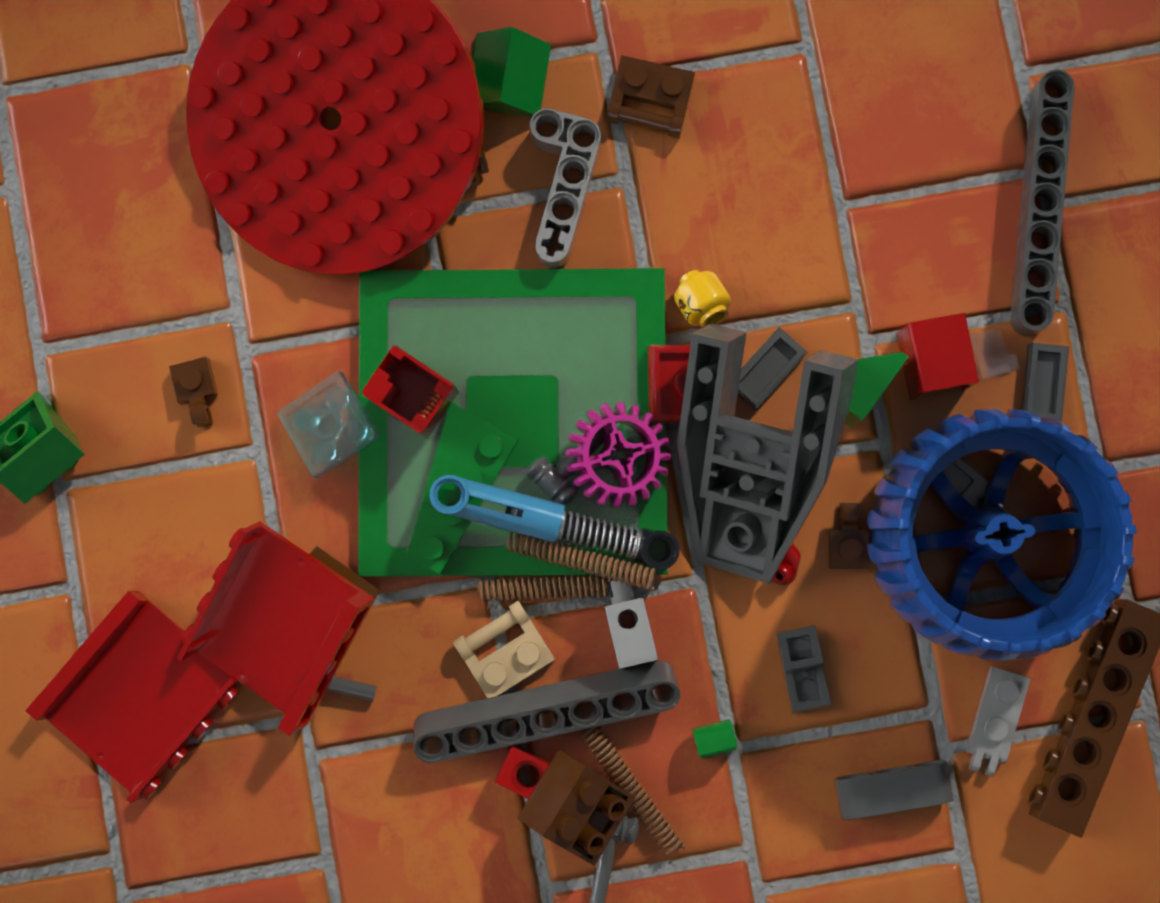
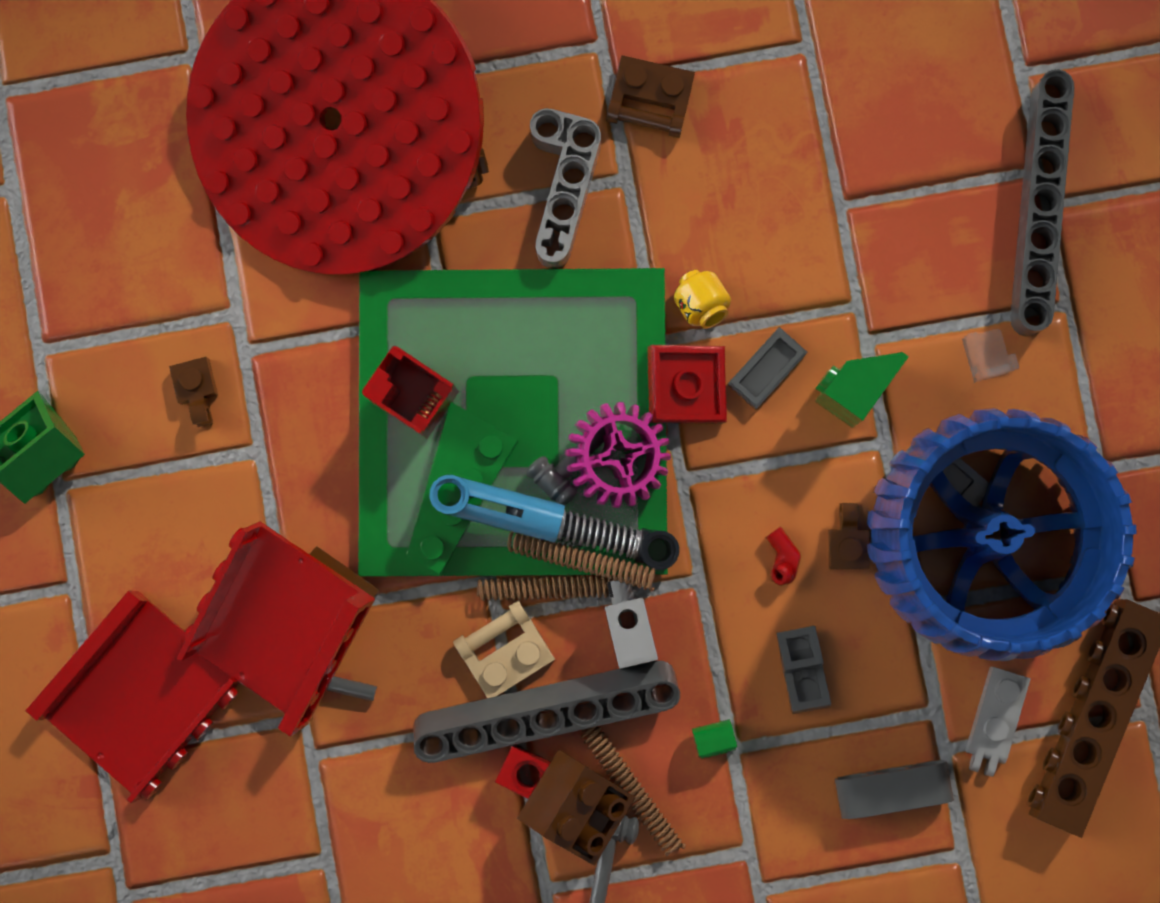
(328, 424): clear light blue plate -> none
(511, 71): green slope -> none
(750, 480): dark grey wedge -> none
(938, 355): red piece -> none
(1045, 380): dark grey tile -> none

